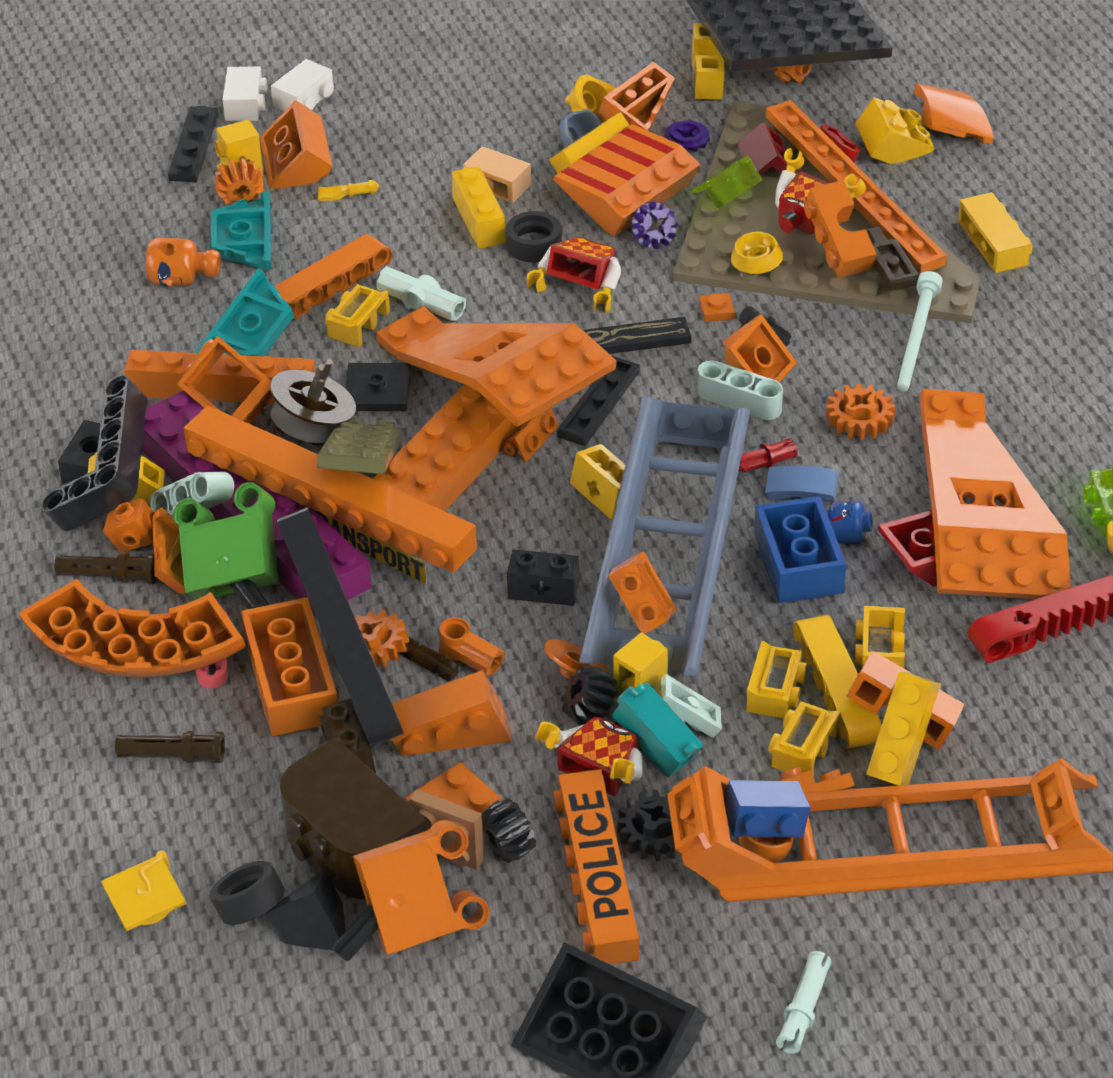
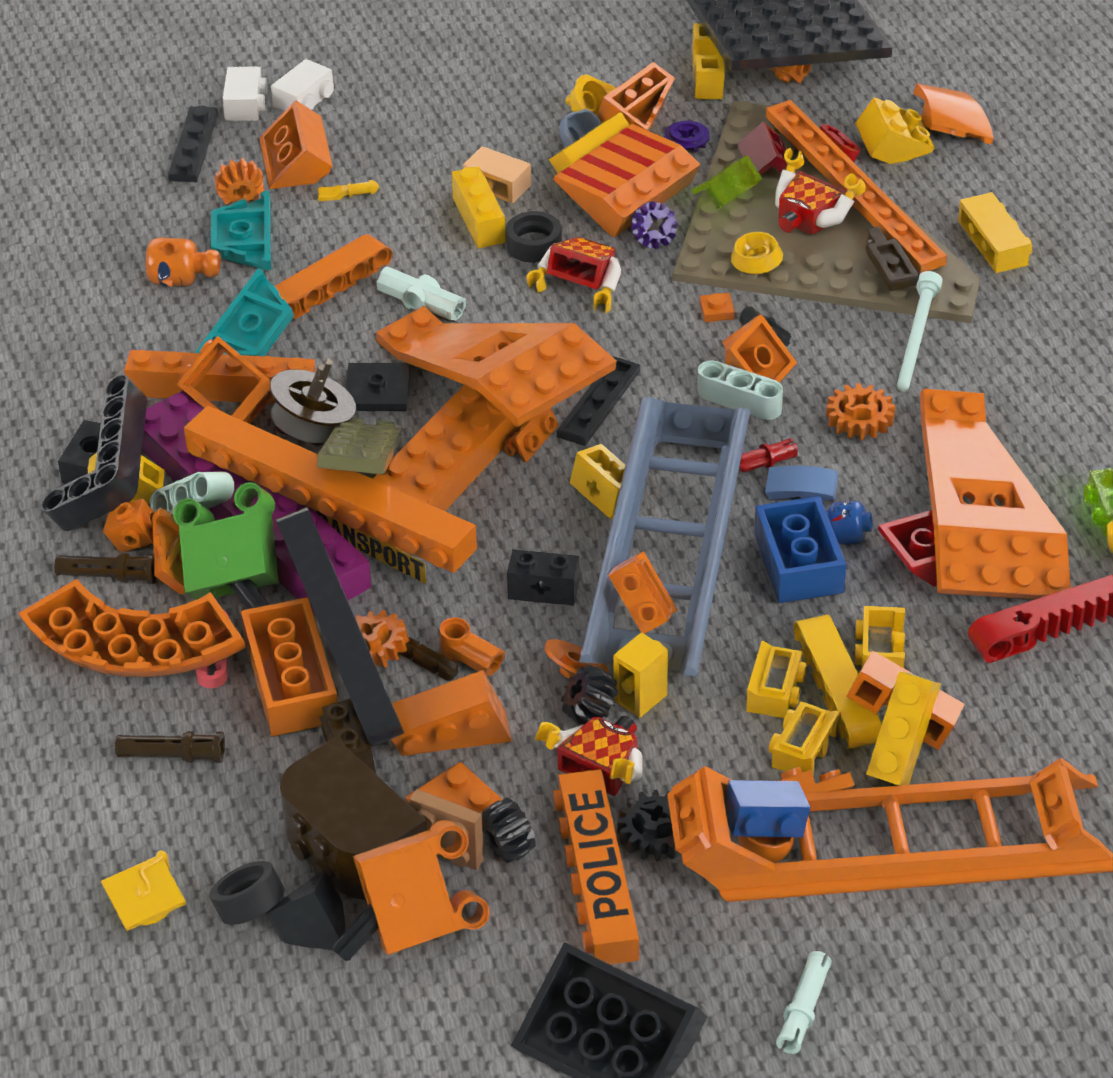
(236, 142): yellow brick -> none
(354, 311): yellow window -> none
(642, 335): black tile -> none
(658, 728): teal brick -> none
(691, 706): light aqua slope -> none
(845, 250): orange arch -> none

